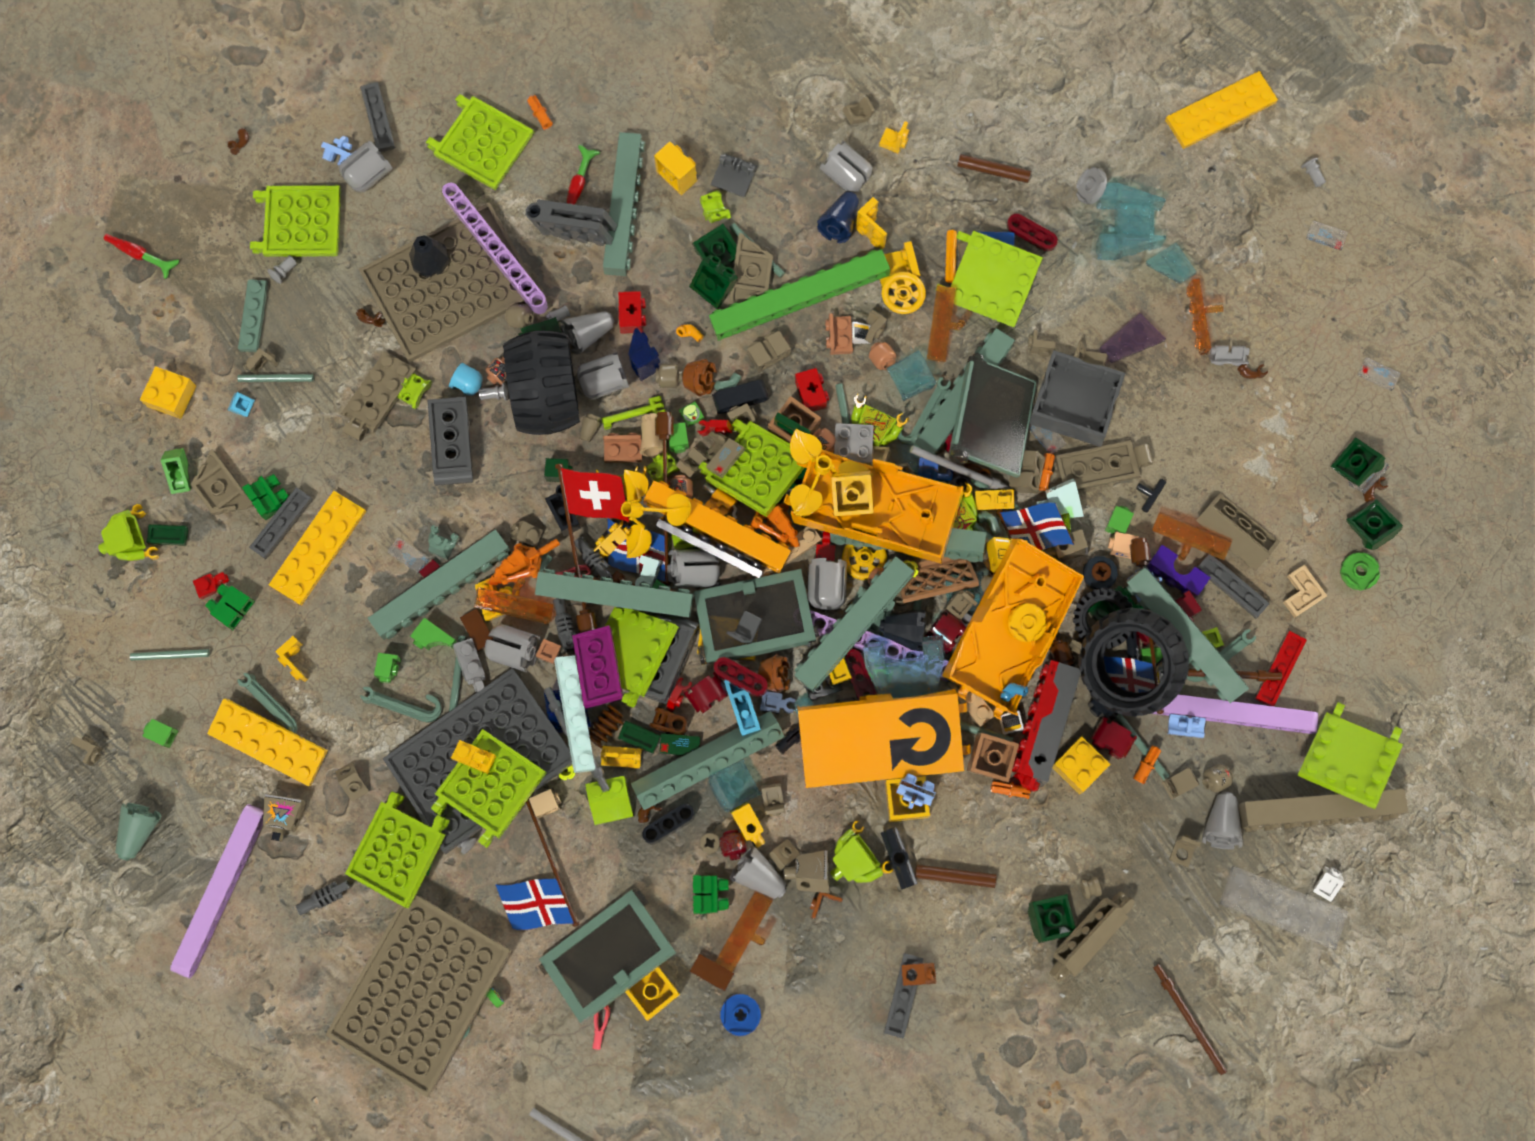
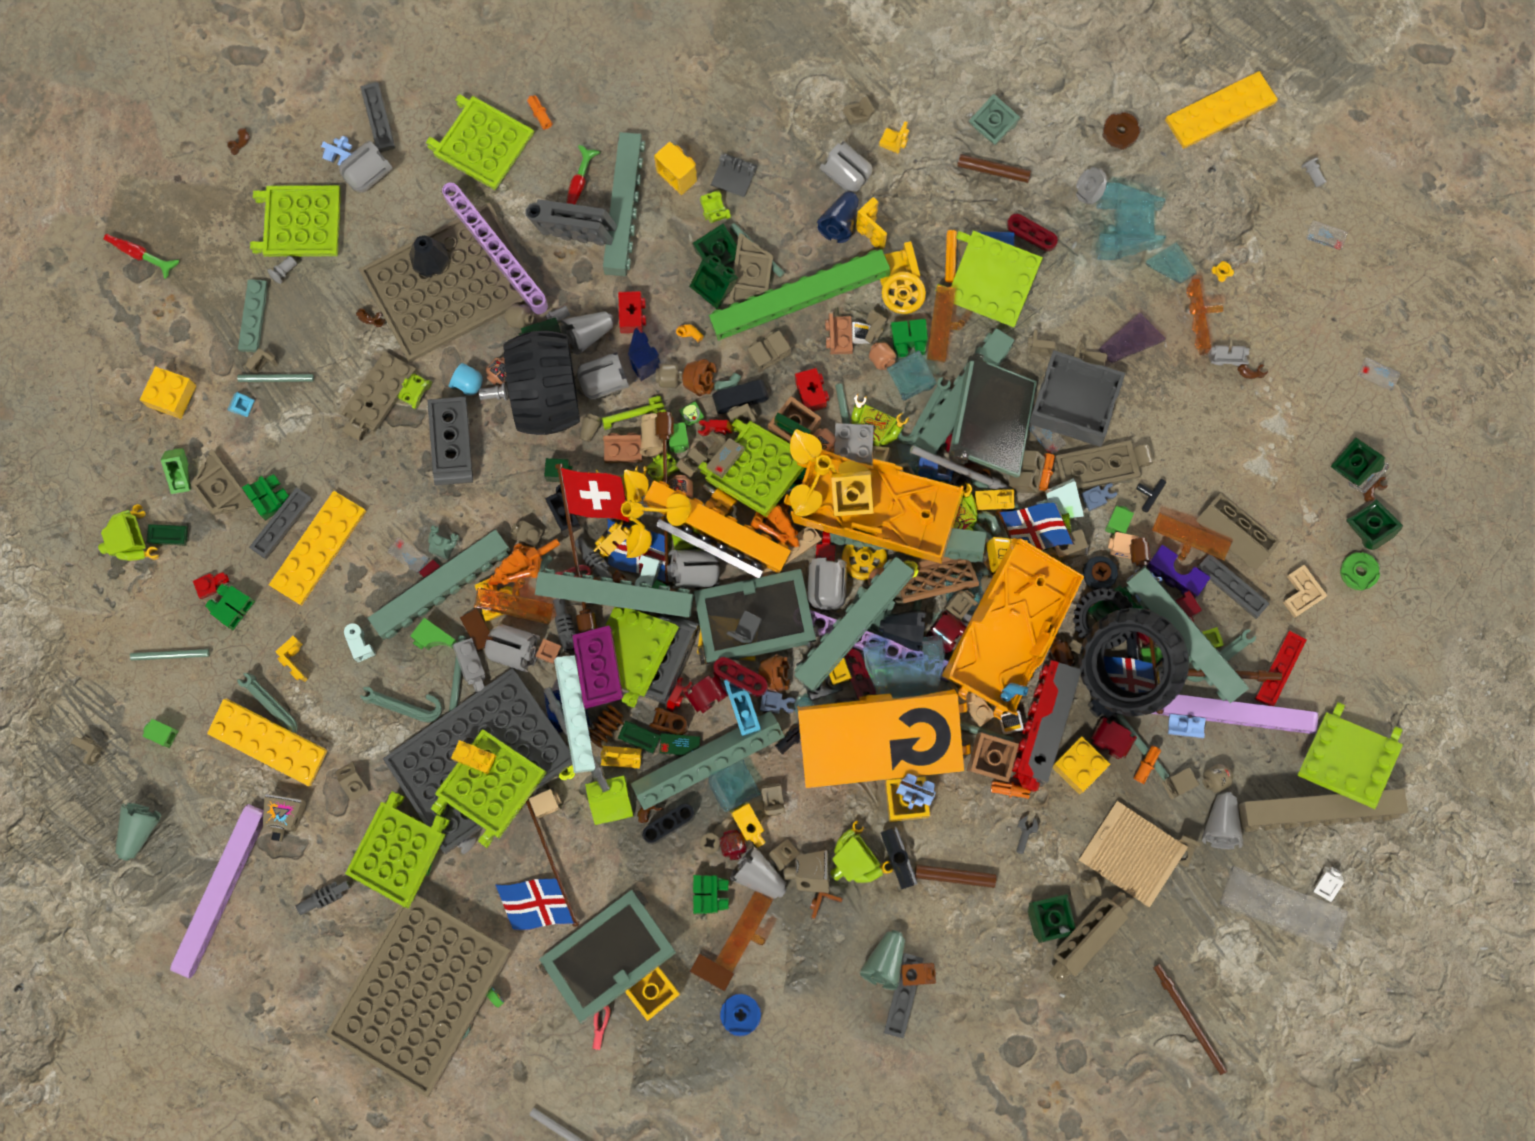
(355, 639): none -> light aqua leg
(386, 667): bright green brick -> none
(885, 961): none -> sand green cone
(901, 339): none -> green hips
(994, 119): none -> sand green slope
(1025, 833): none -> dark grey bar
(1027, 622): yellow tile -> none
(1096, 497): none -> sand blue plate
(1117, 139): none -> reddish brown plate
(1133, 854): none -> tan door
(1228, 272): none -> yellow plate

